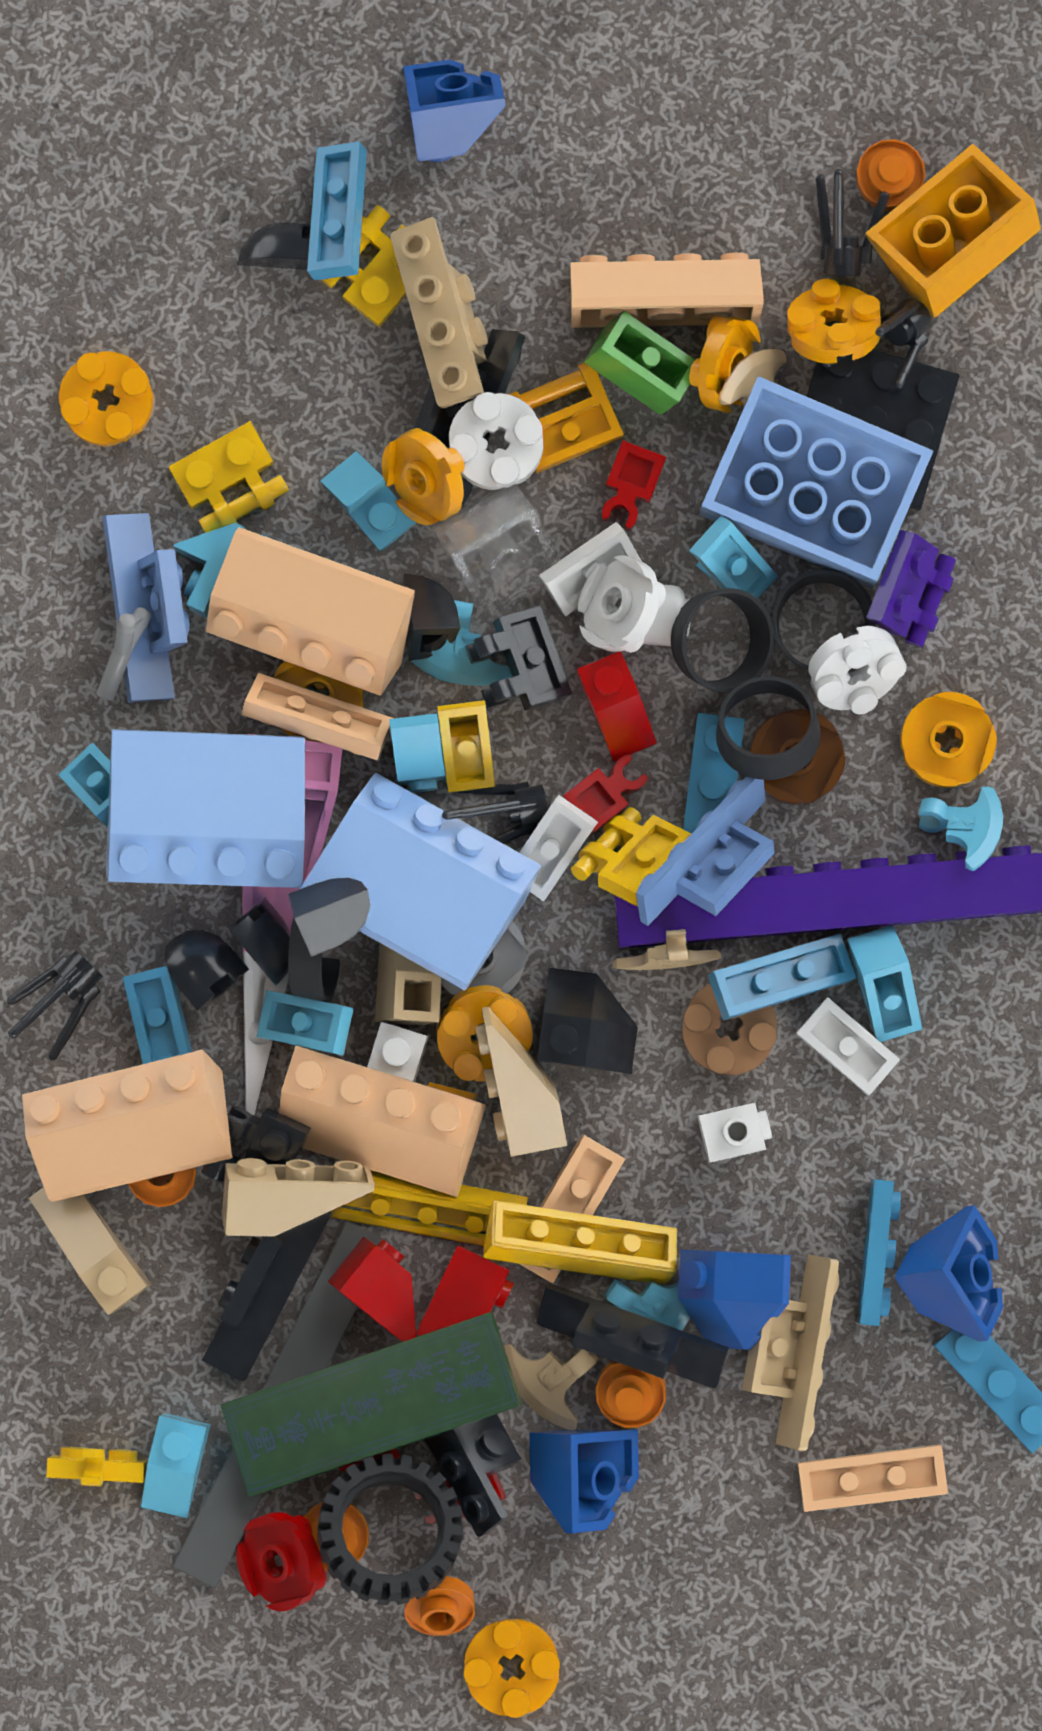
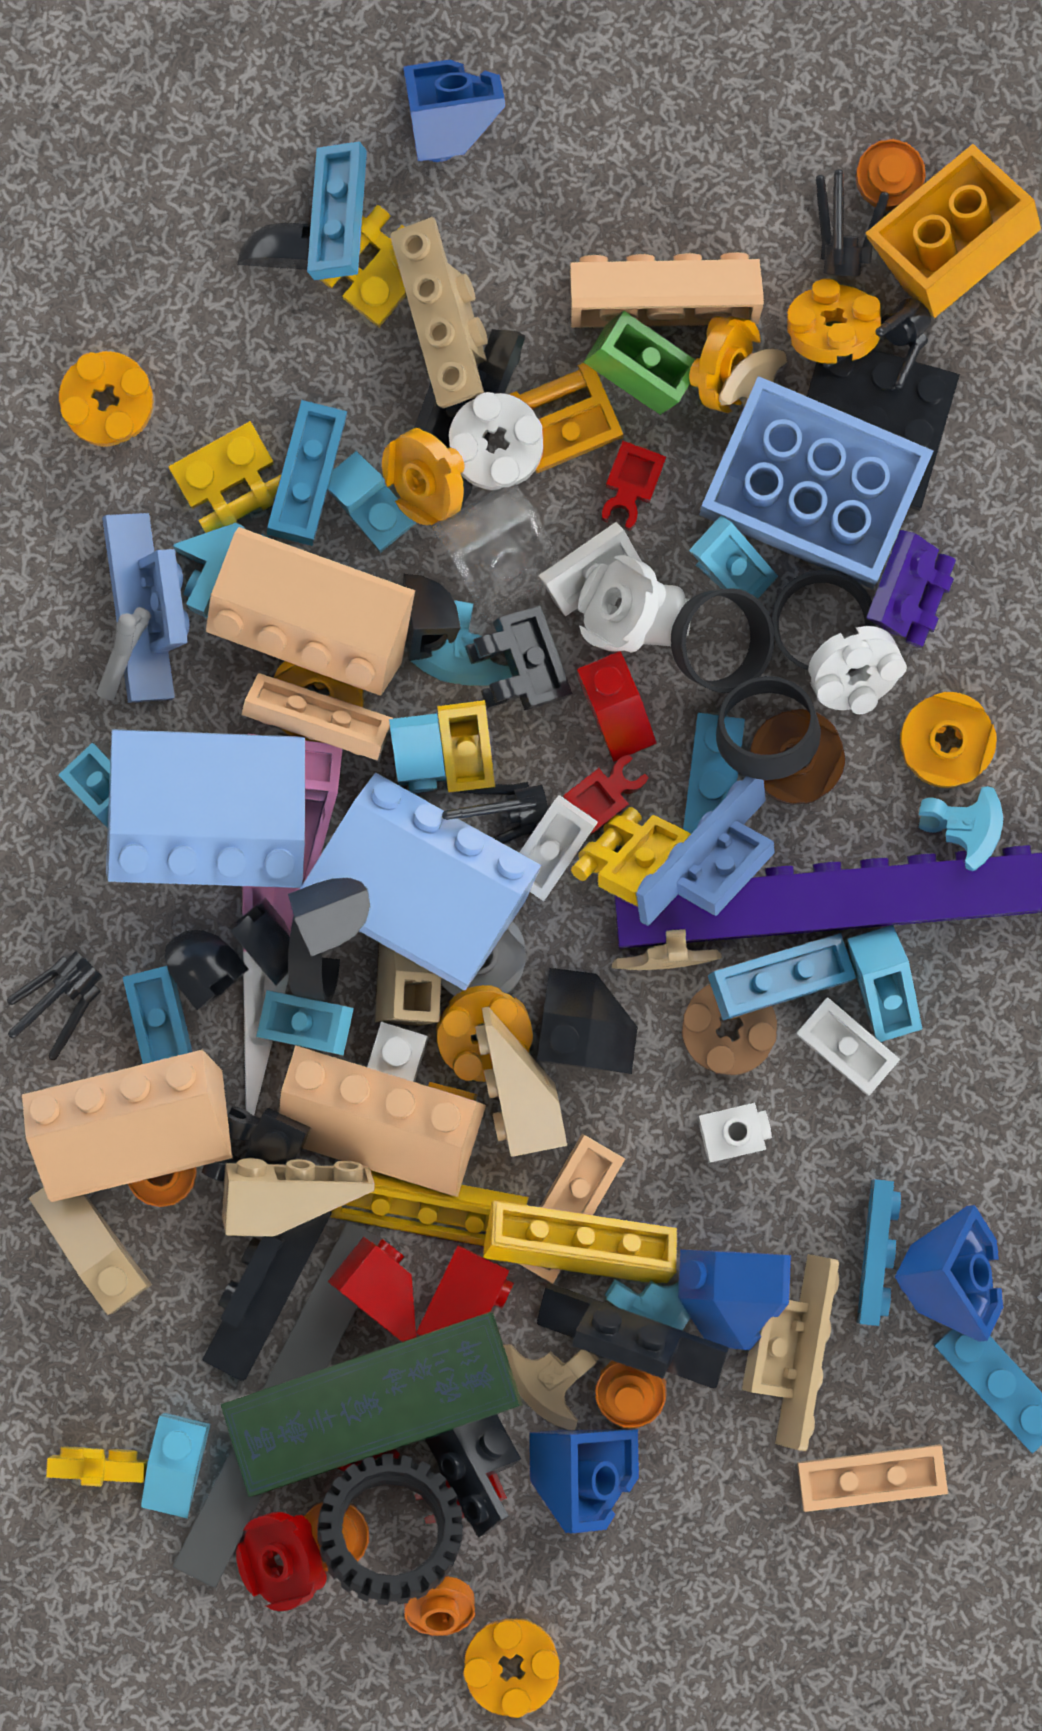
(306, 473): none -> dark azure plate

